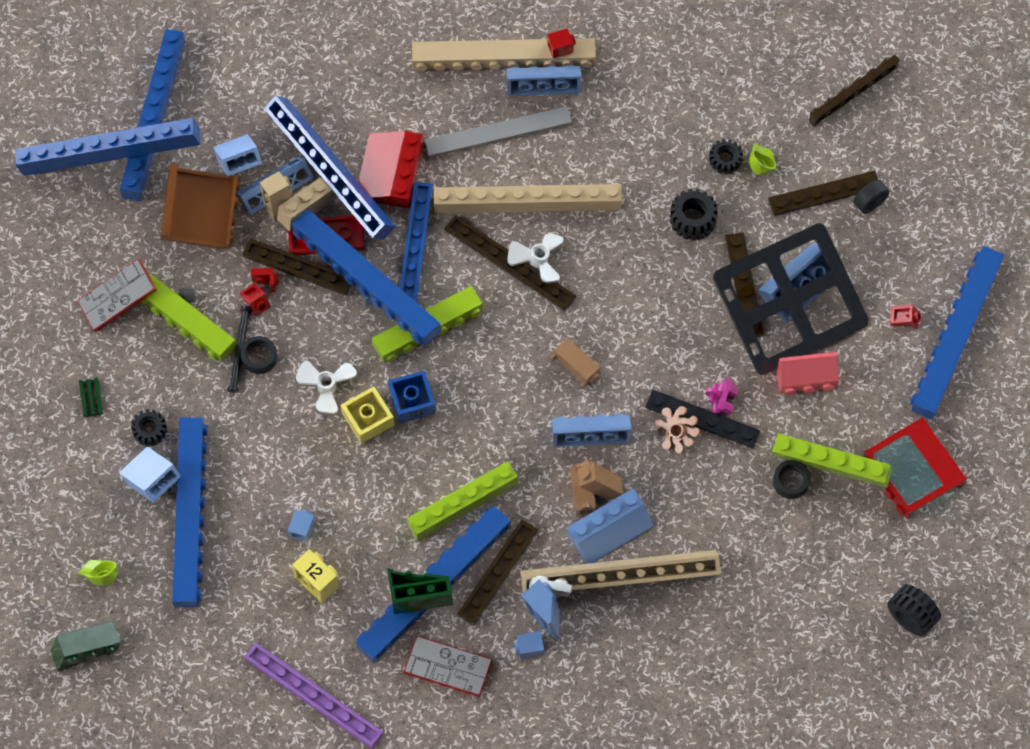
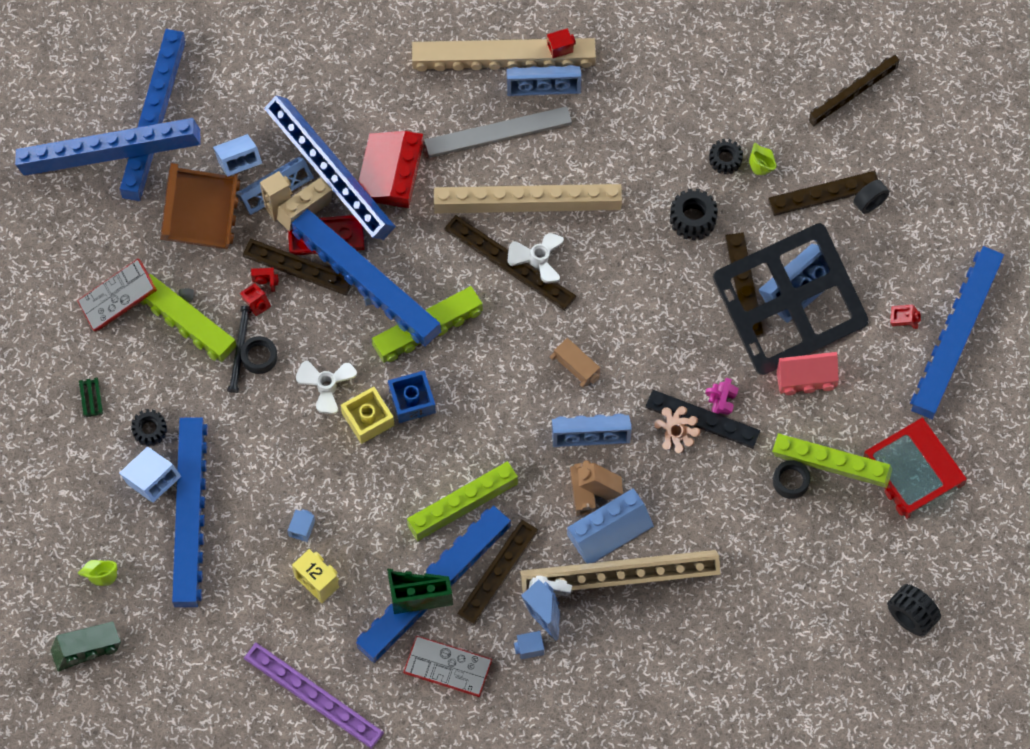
(416, 239): blue plate -> none

